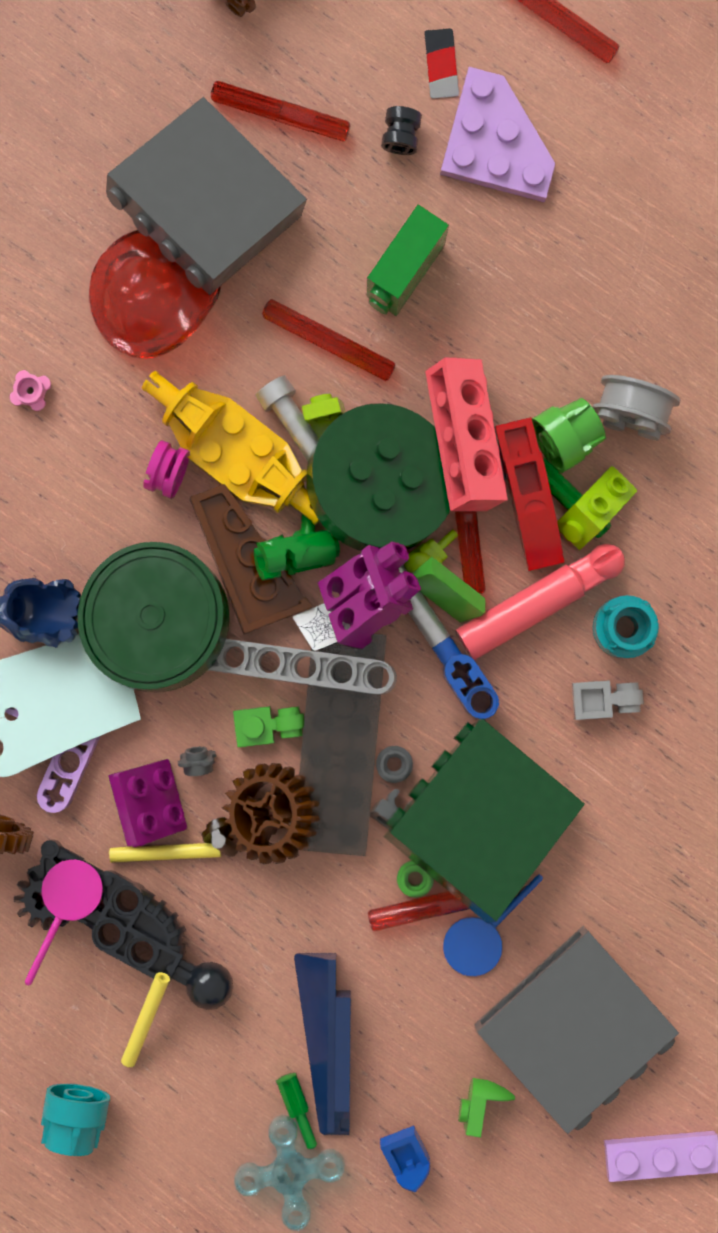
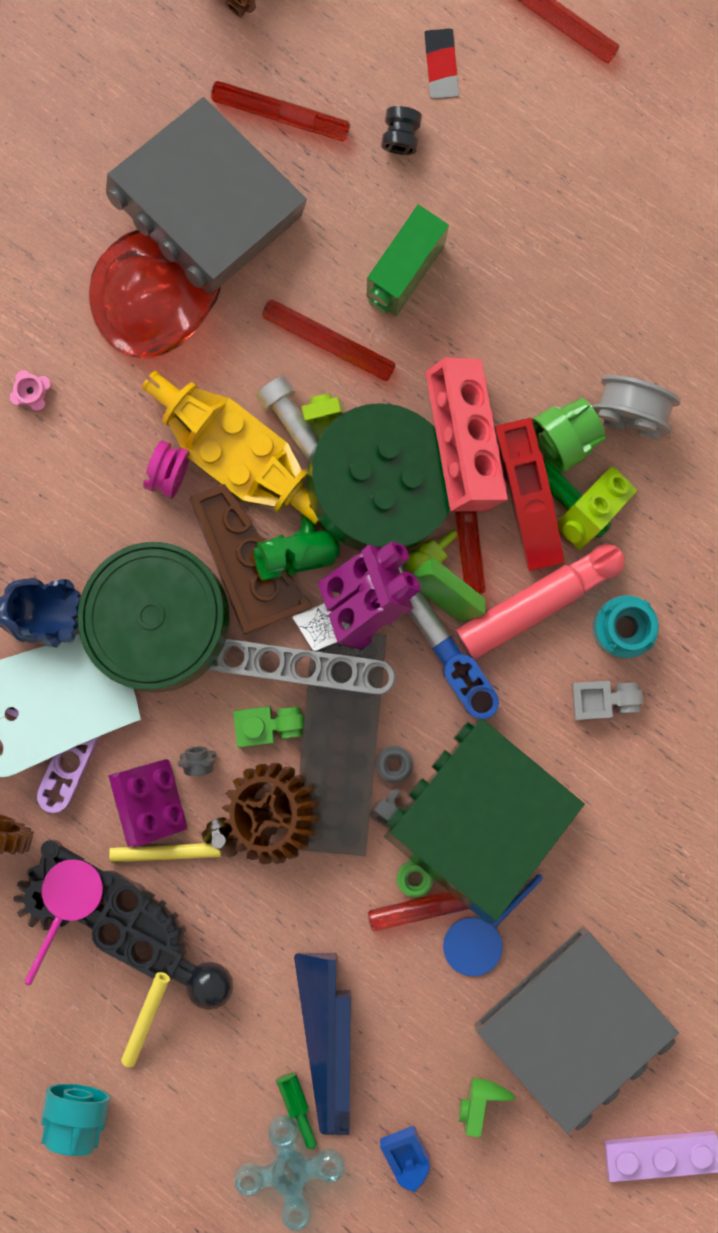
(496, 141): lavender plate -> none

